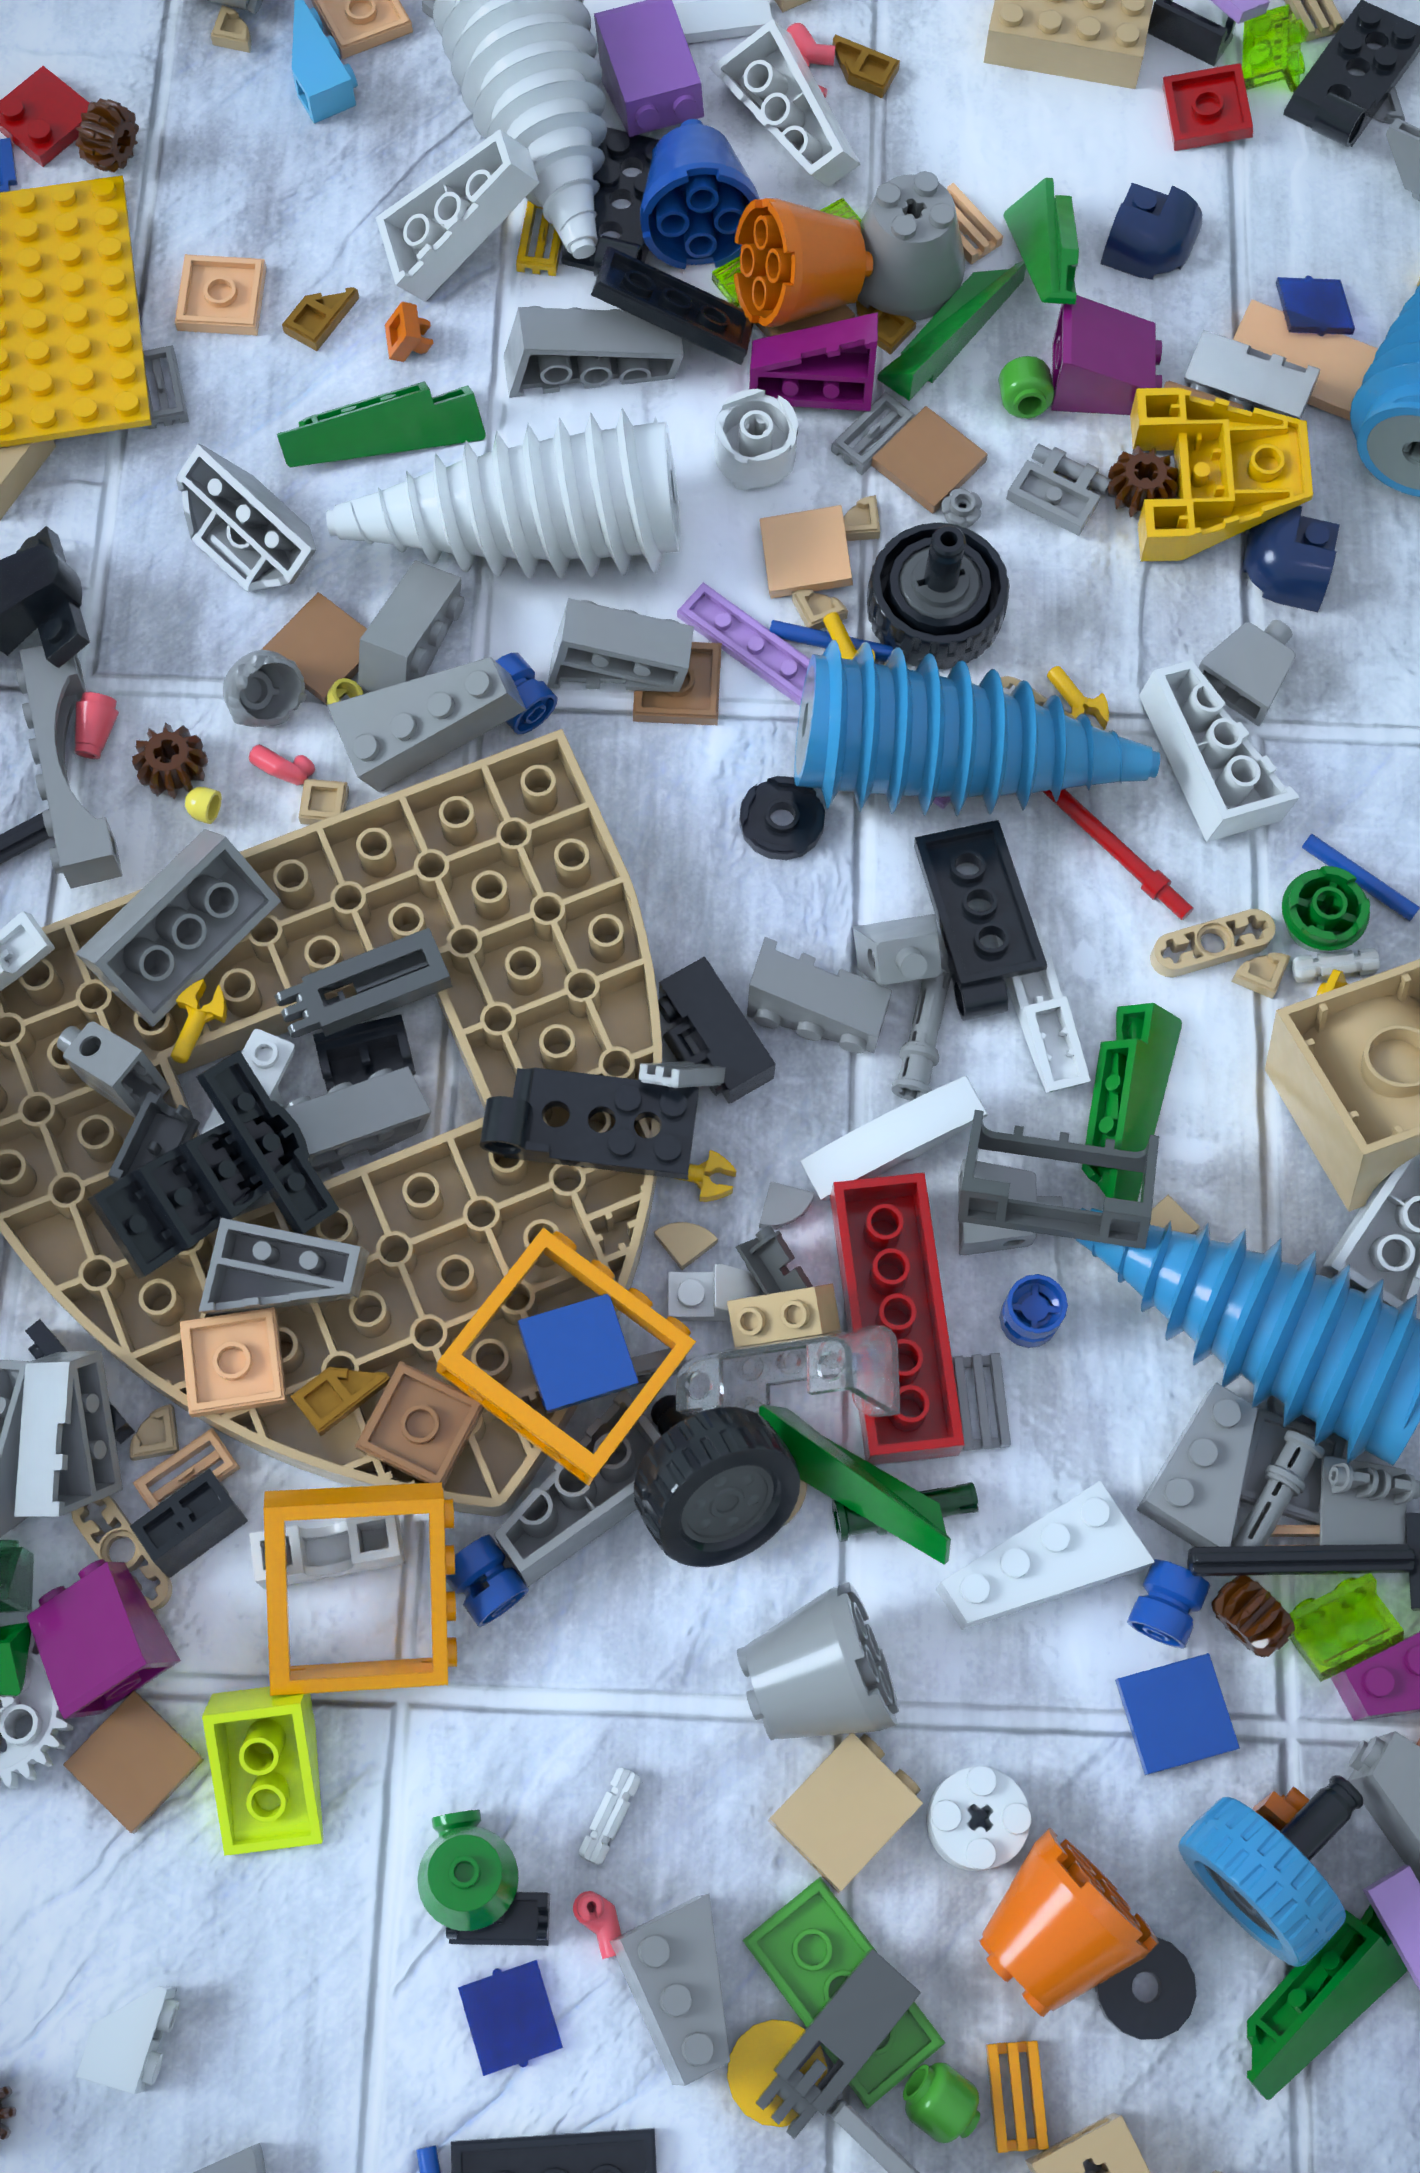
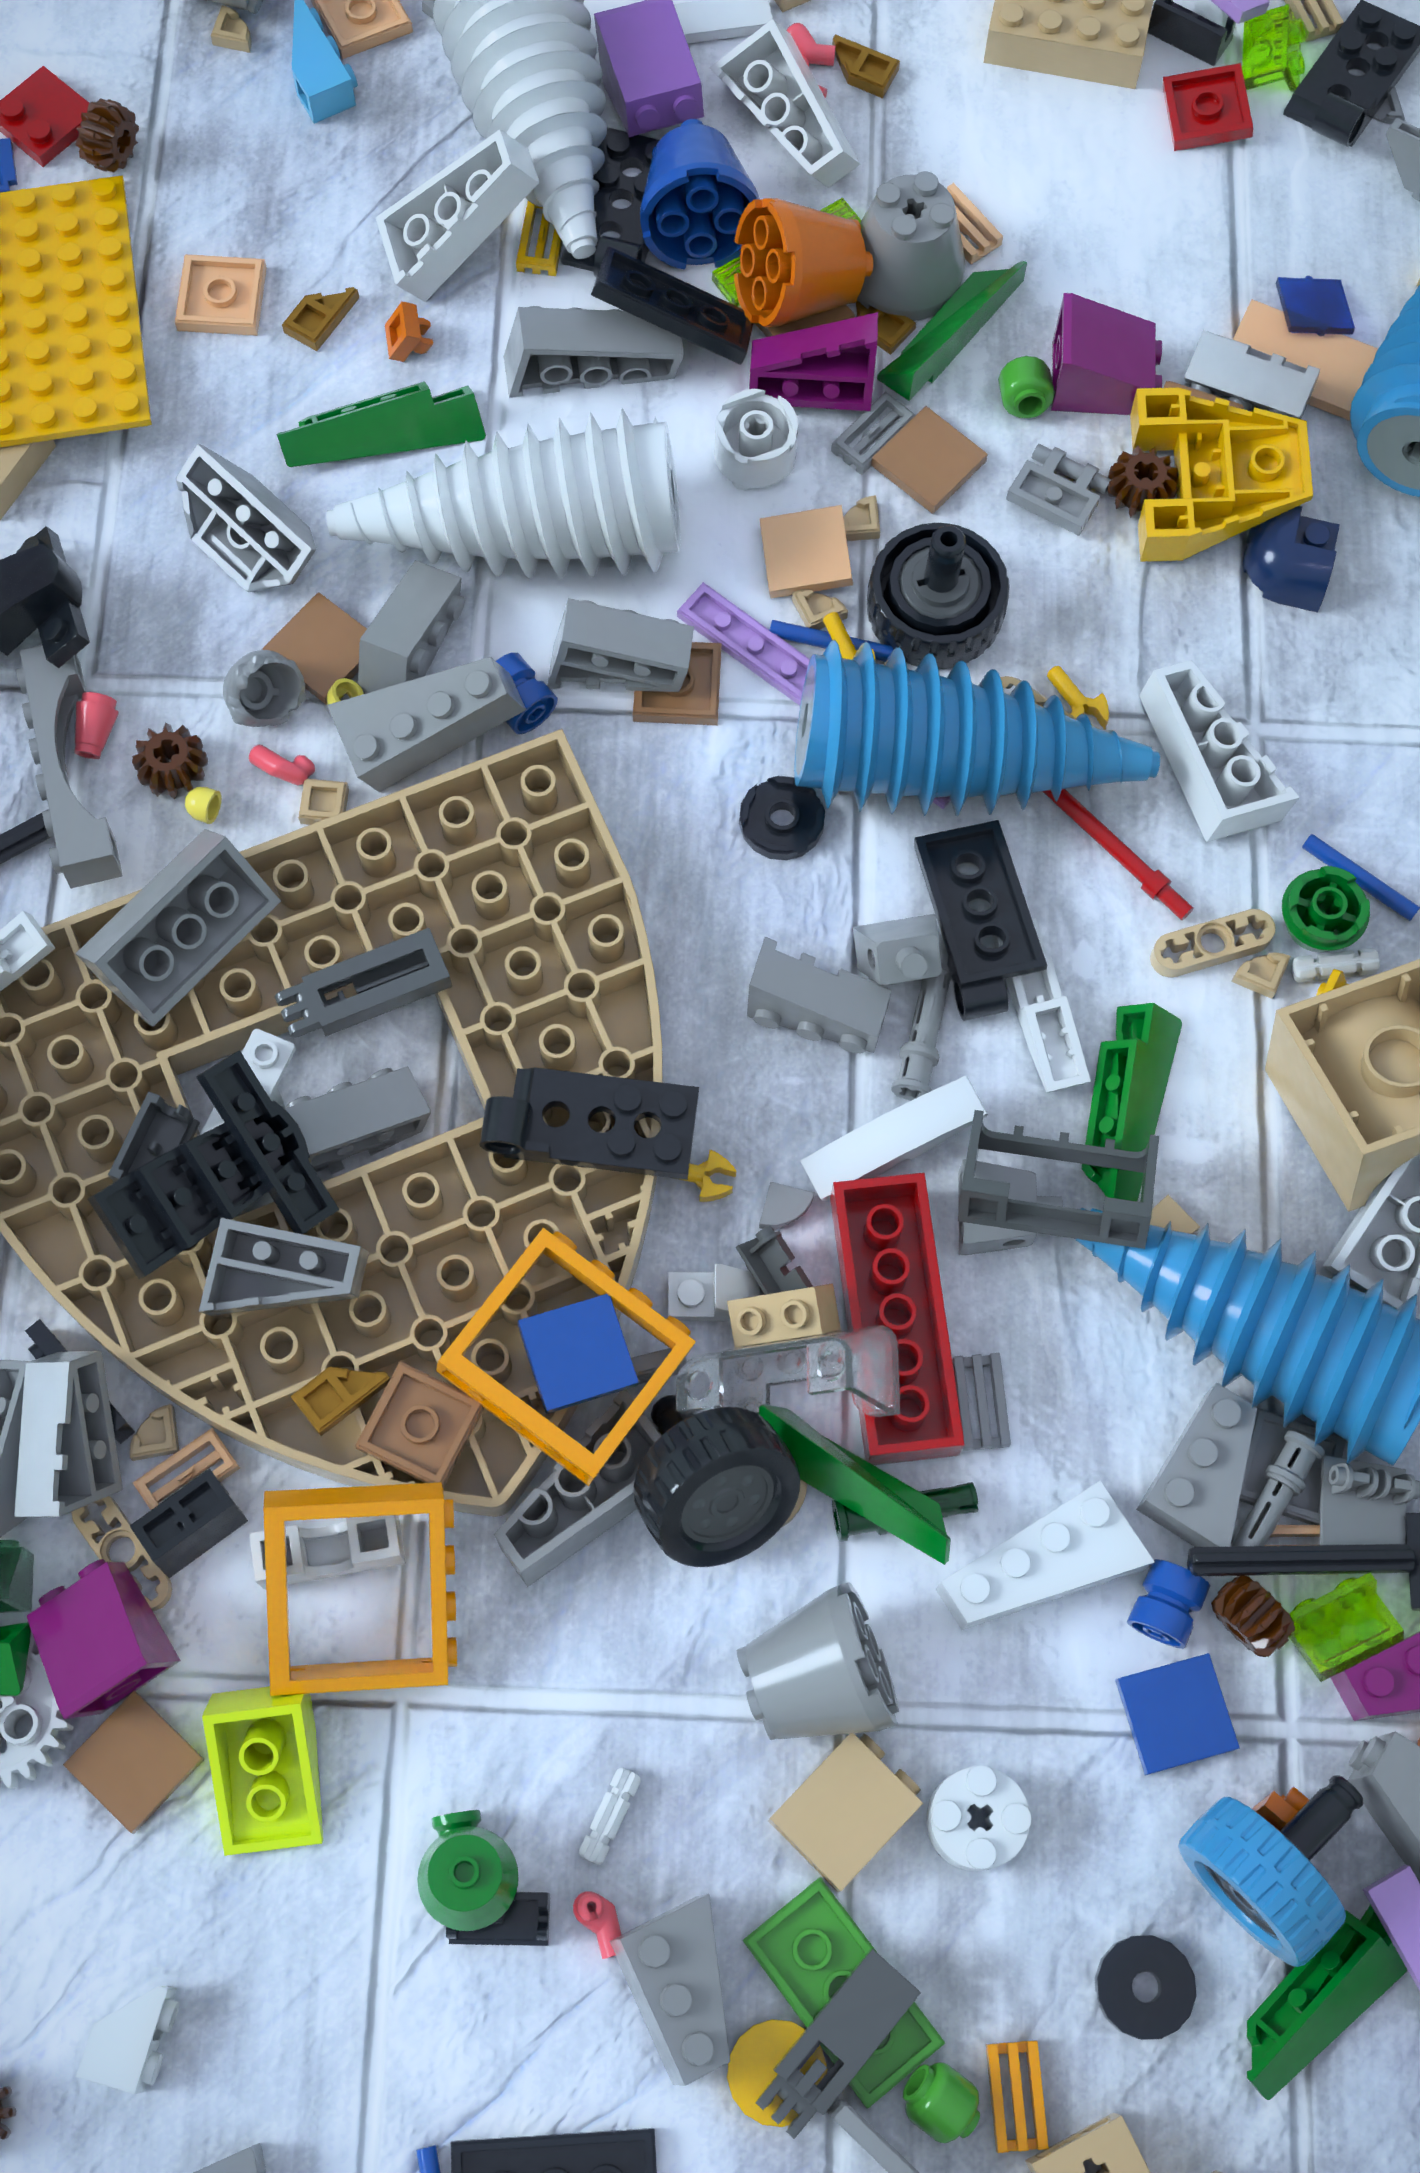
(111, 1066): light grey torso -> none
(166, 414): light grey tile -> none
(197, 1018): yellow bar -> none
(233, 1362): light nougat tile -> none
(363, 1050): black hinge -> none
(481, 1563): blue wheel -> none
(510, 2017): clear blue piece -> none
(681, 1074): light grey tile -> none
(685, 1241): tan tile -> none
(717, 1026): black piece -> none
(962, 516): light grey plate -> none
(1033, 1311): blue wheel -> none
(1046, 241): green wedge -> none
(1062, 1927): orange cone -> none
(1152, 232): dark blue brick -> none
(1250, 668): light grey torso -> none

